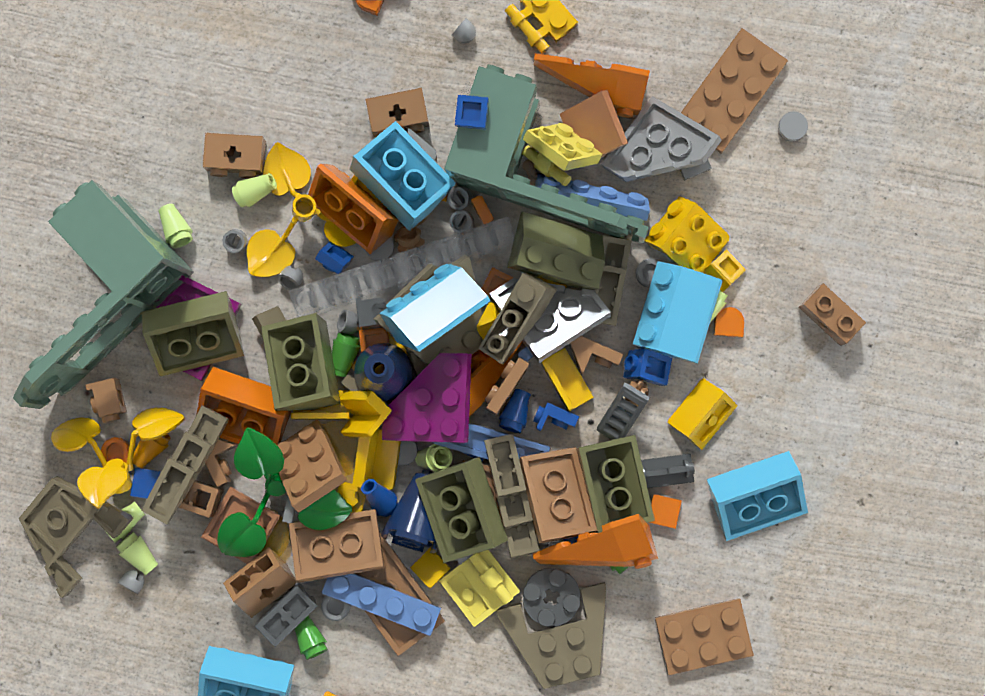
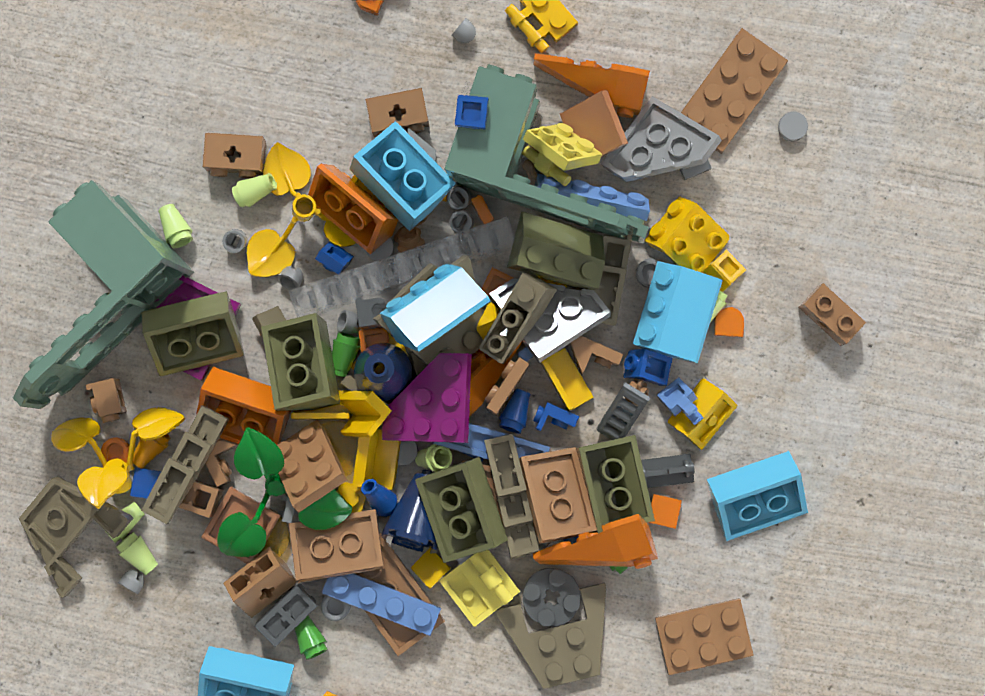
(679, 398): none -> medium blue plate

